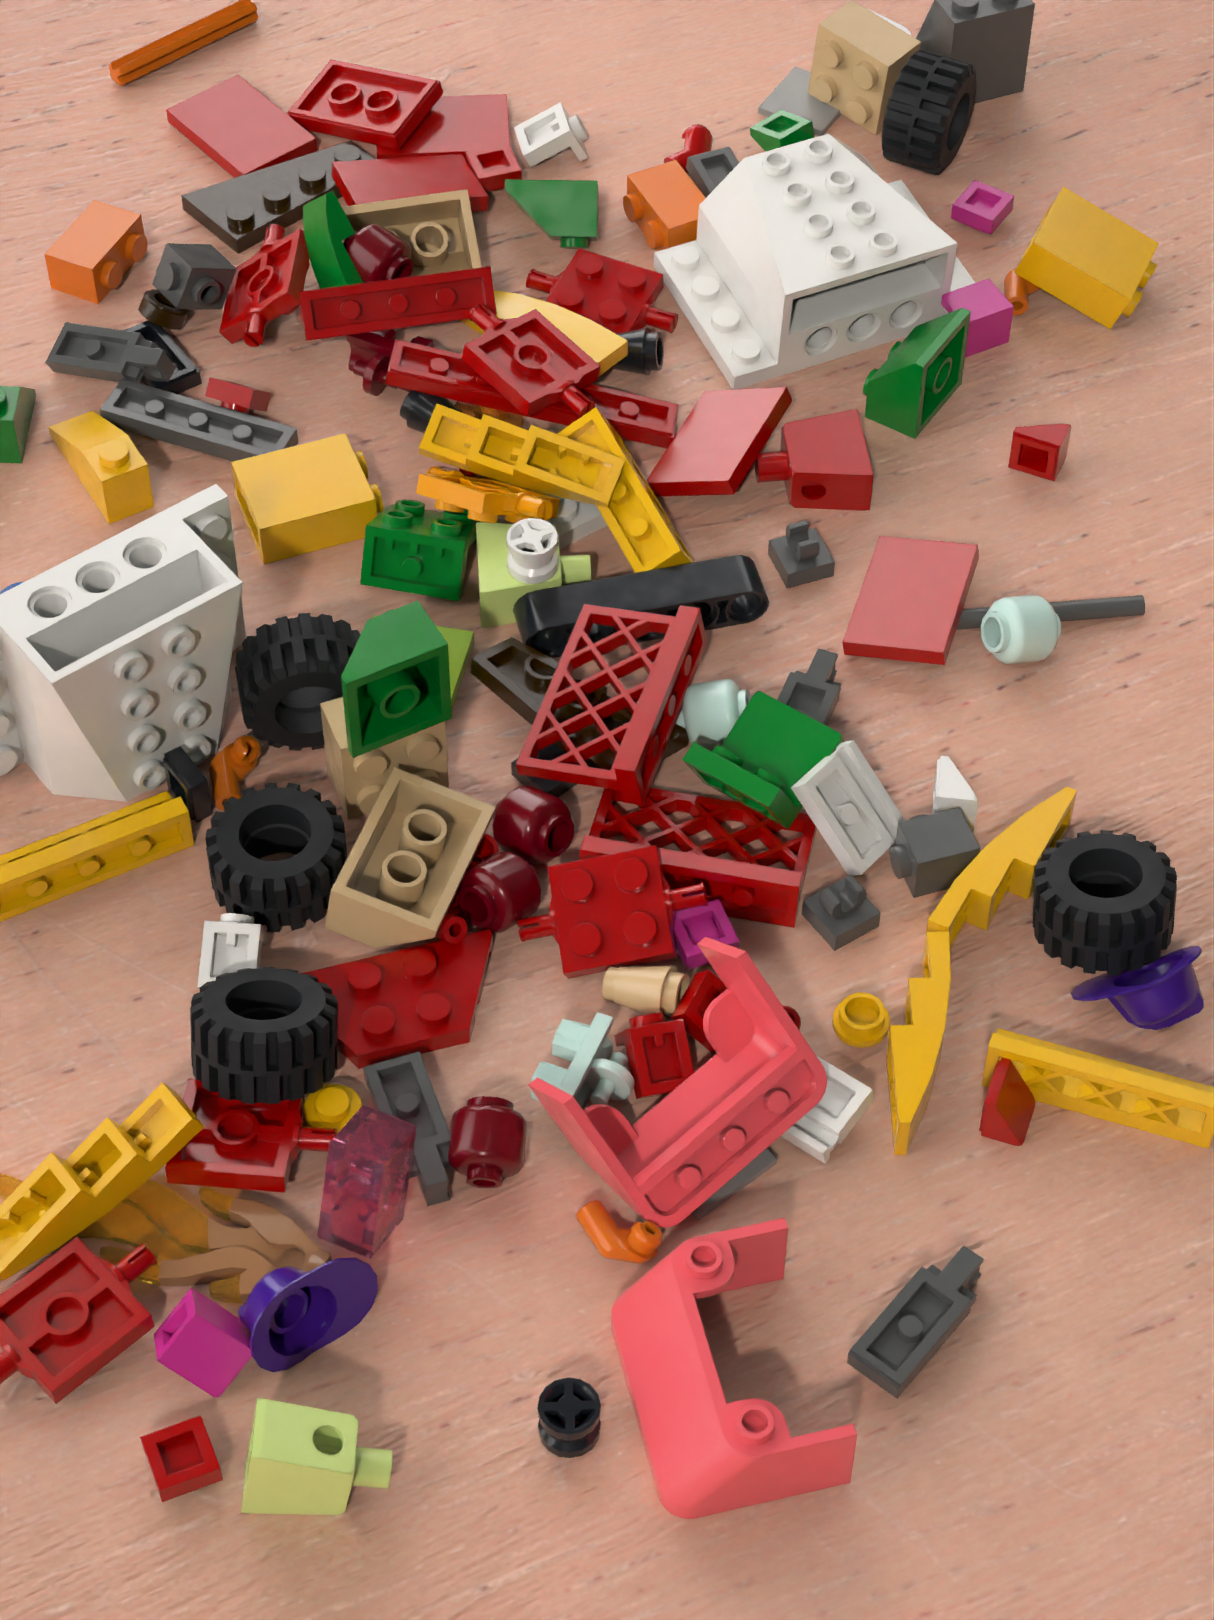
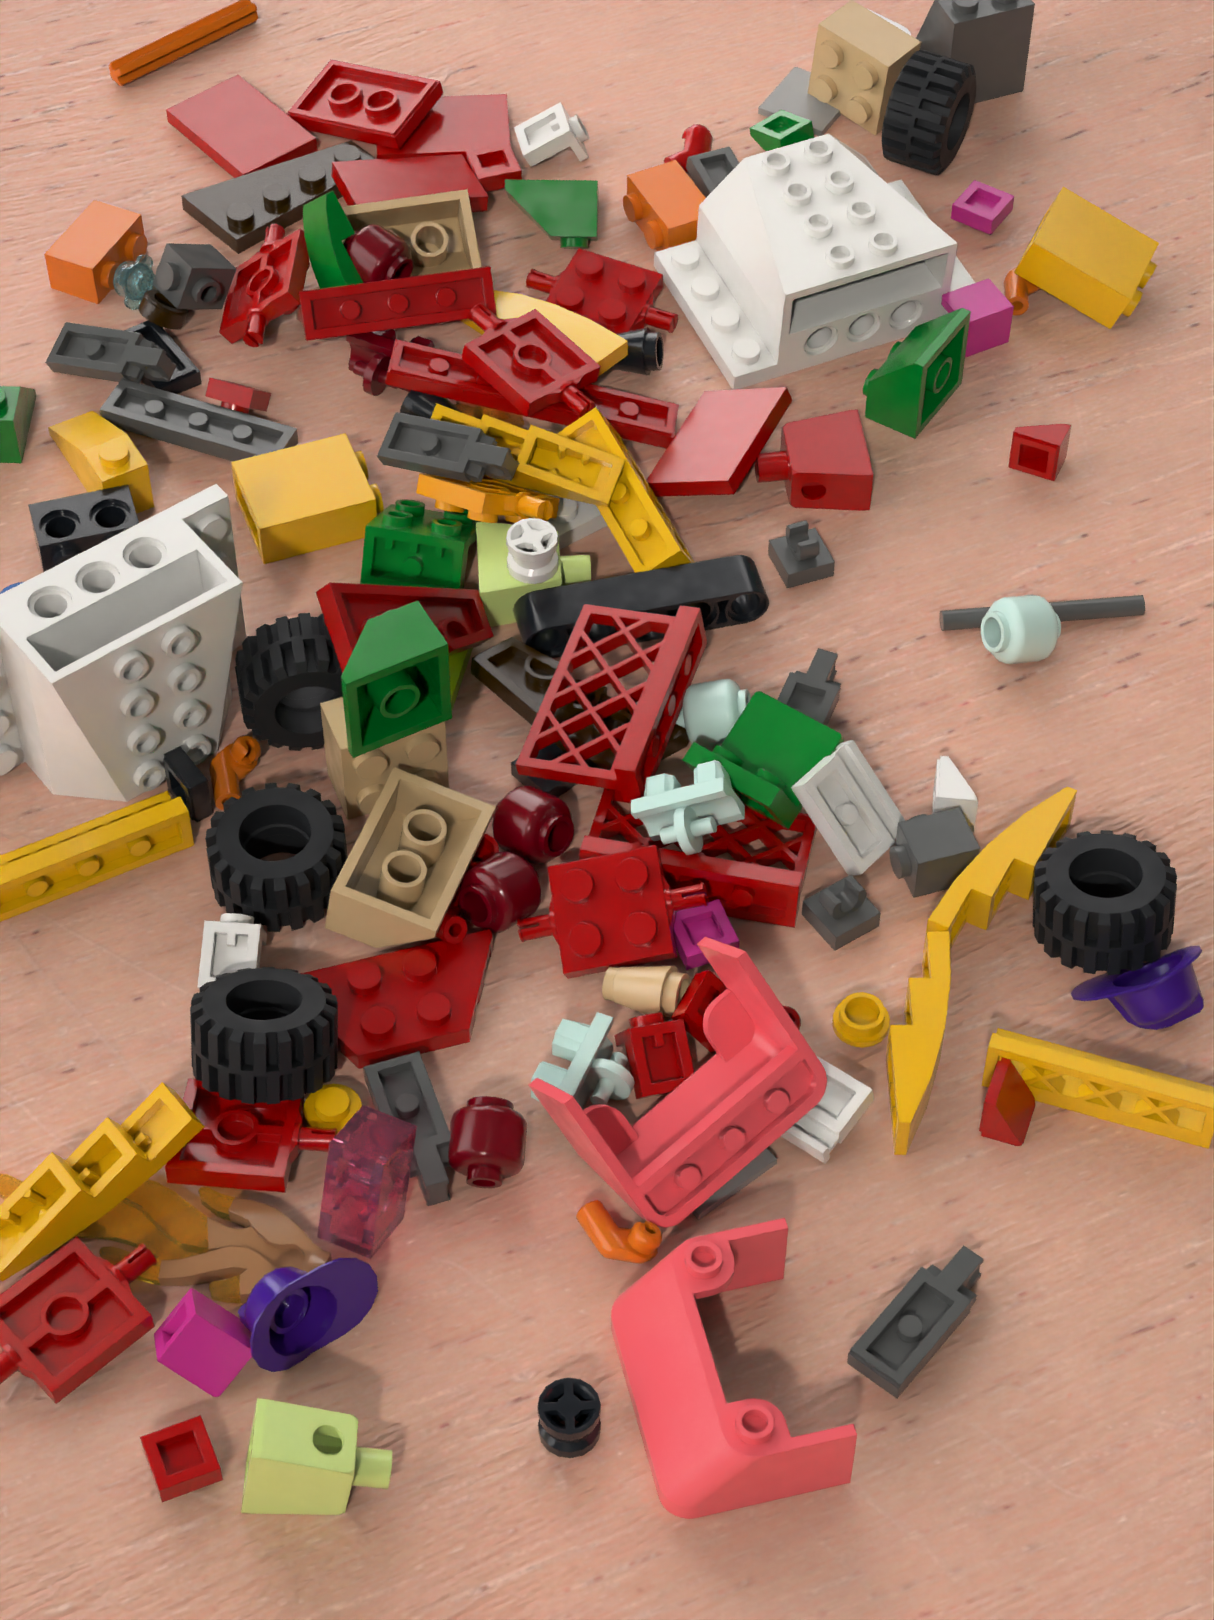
(80, 522): none -> black brick
(133, 280): none -> clear light blue plate
(445, 450): none -> dark grey hinge
(454, 612): none -> red wing
(690, 811): none -> light aqua hips
(911, 600): tile -> none

